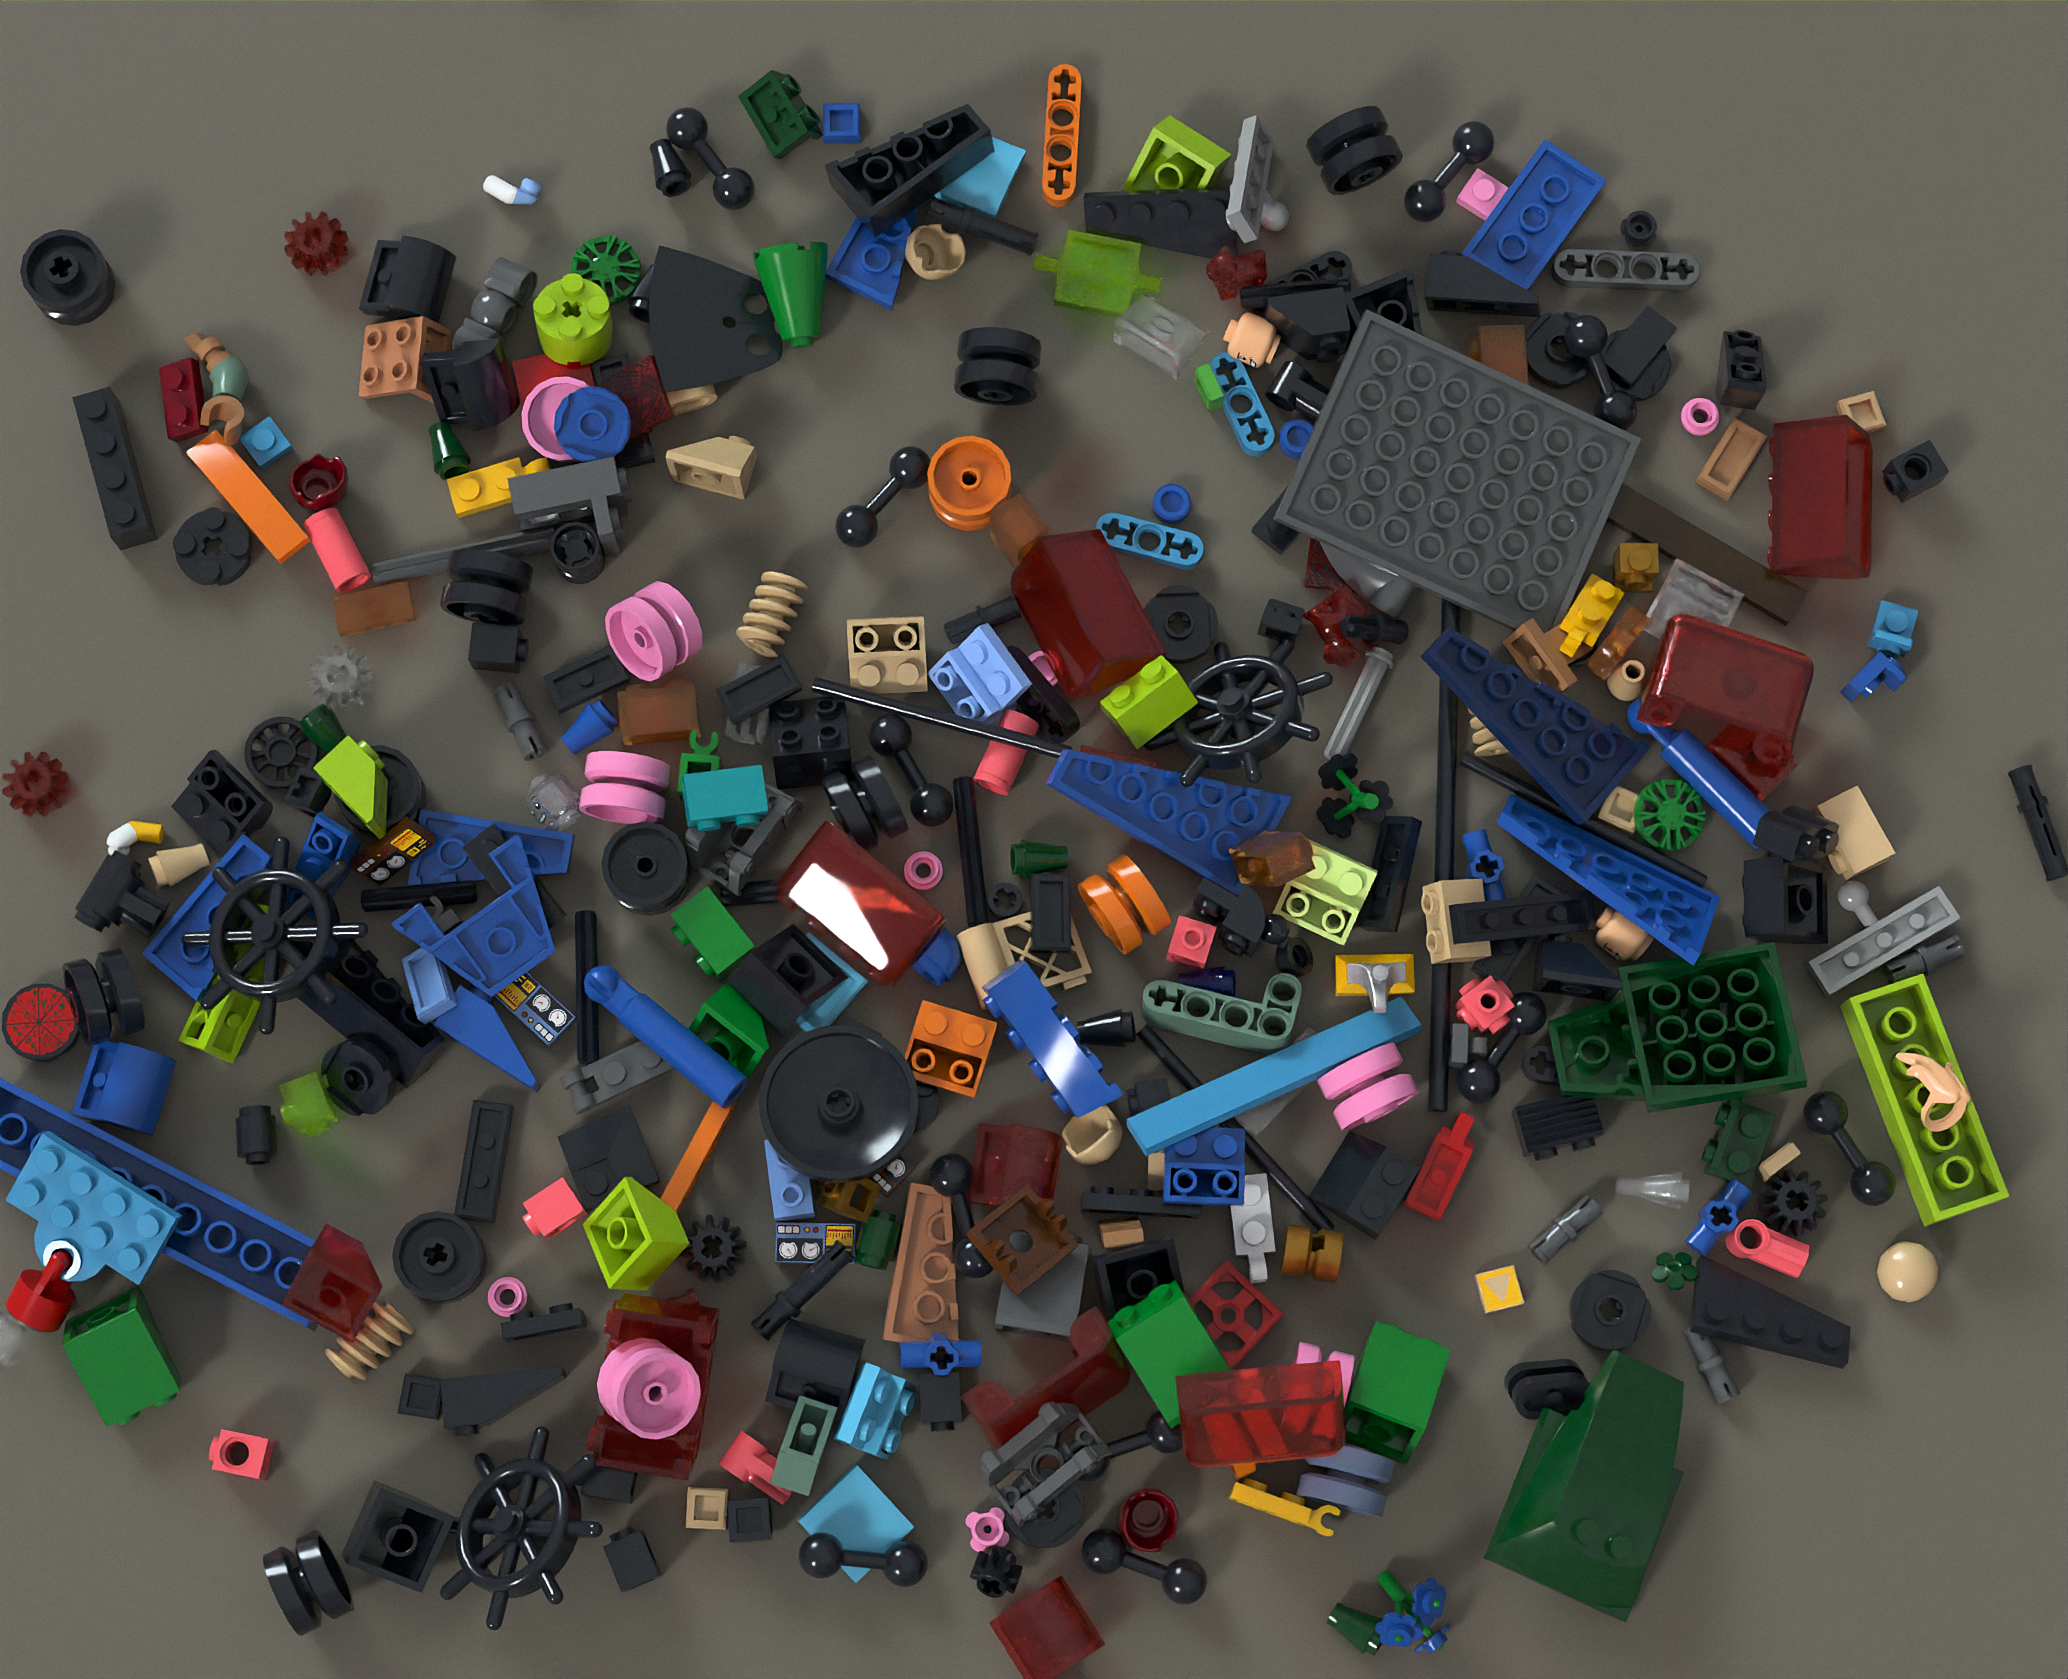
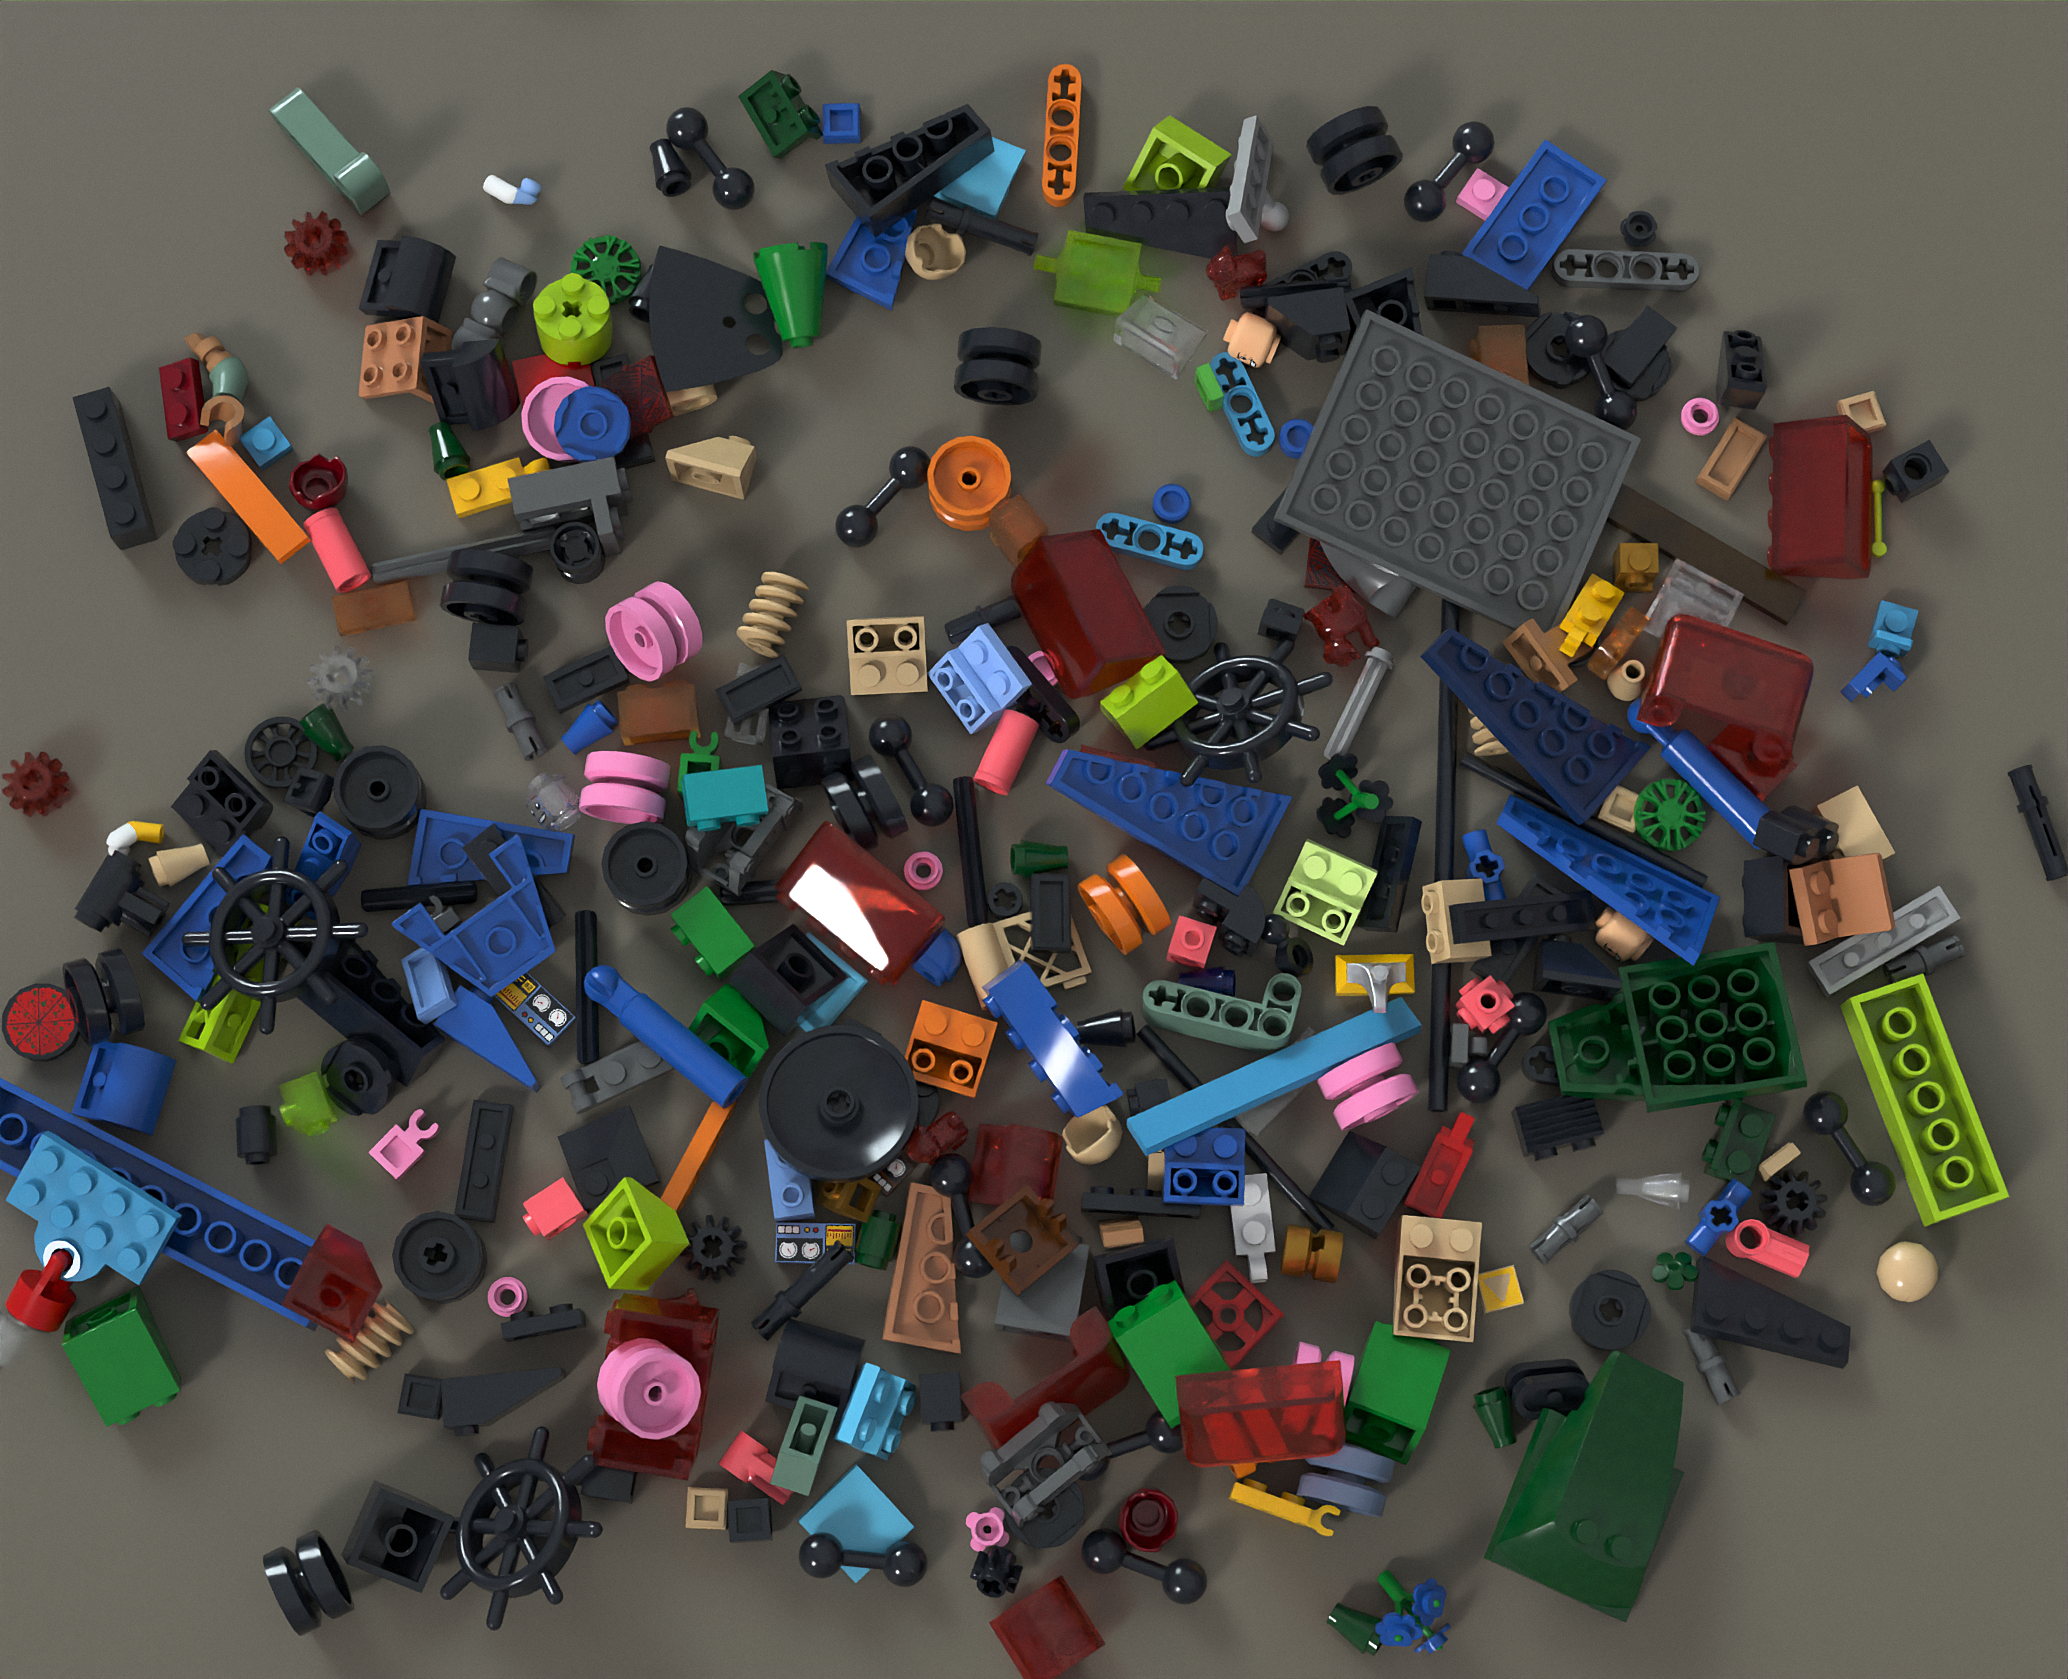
(68, 277): black wheel -> none
(259, 1454): coral brick -> none
(329, 151): none -> sand green beam
(357, 779): lime slope -> none
(393, 851): tile -> none
(400, 1149): none -> bright pink plate
(631, 1559): black brick -> none
(939, 718): black piece -> none
(939, 1137): none -> clear red animal
(961, 1354): blue axle -> none
(1272, 858): clear orange brick -> none
(1296, 390): black piece -> none
(1374, 628): black axle -> none
(1436, 1278): none -> tan slope
(1496, 1415): none -> dark green cone
(1842, 898): none -> nougat bracket
(1878, 548): none -> lime hinge
(1943, 1088): light nougat piece -> none

